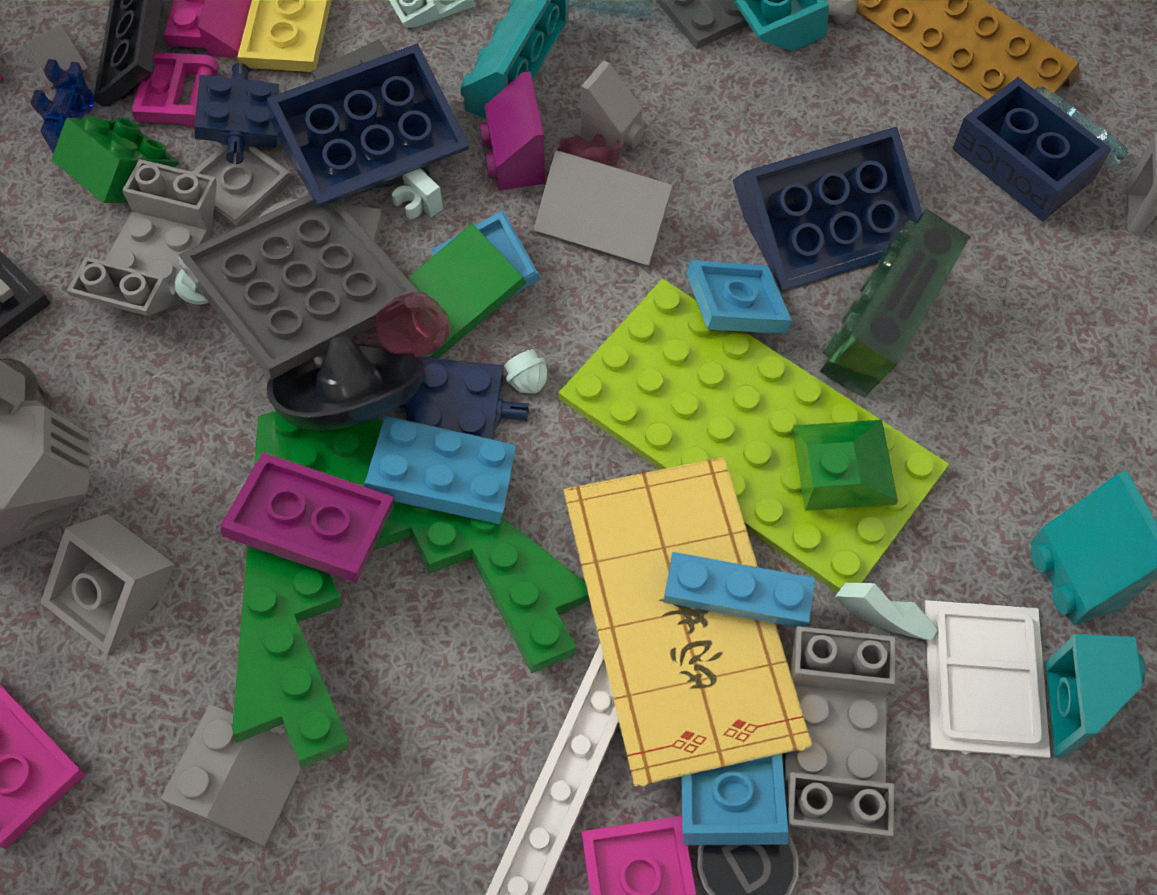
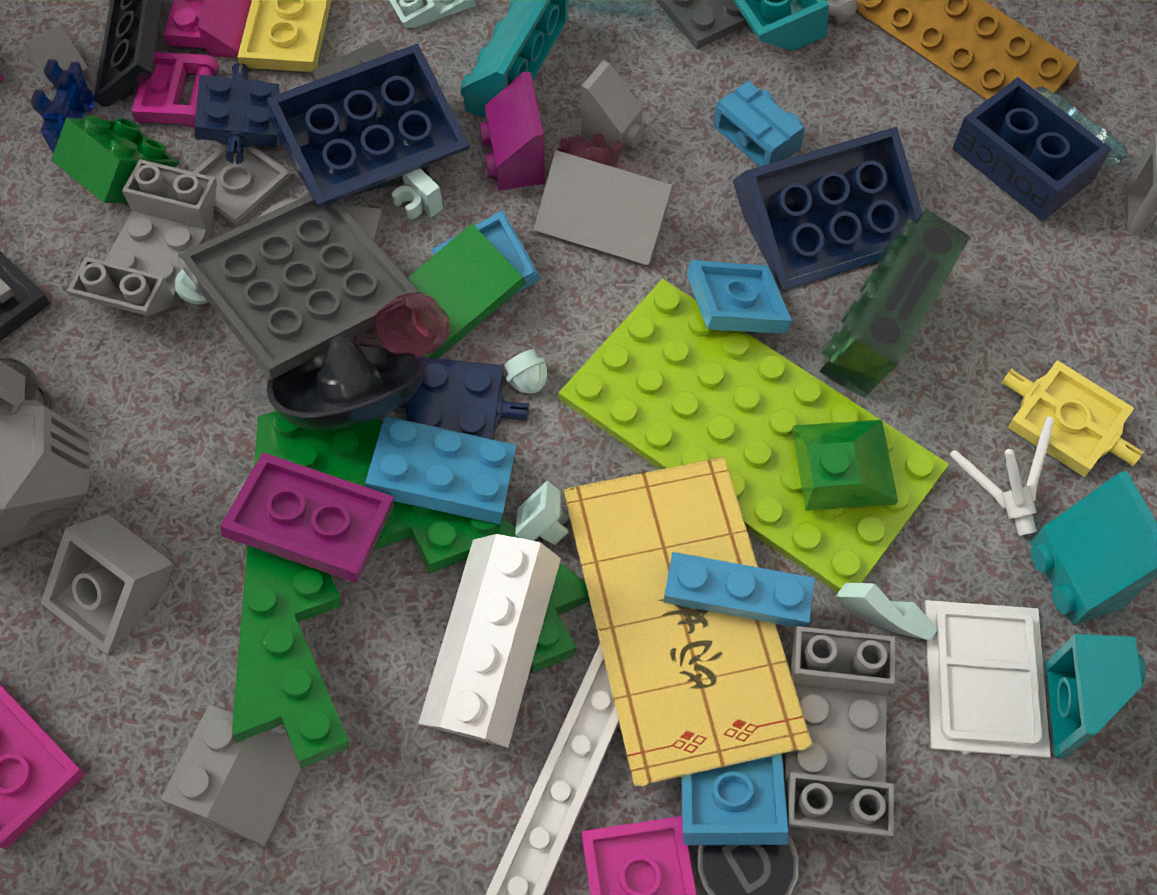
(491, 639): none -> white slope
(542, 516): none -> light aqua tile
(758, 125): none -> dark azure brick
(1019, 500): none -> white plant
(1084, 416): none -> light yellow plate

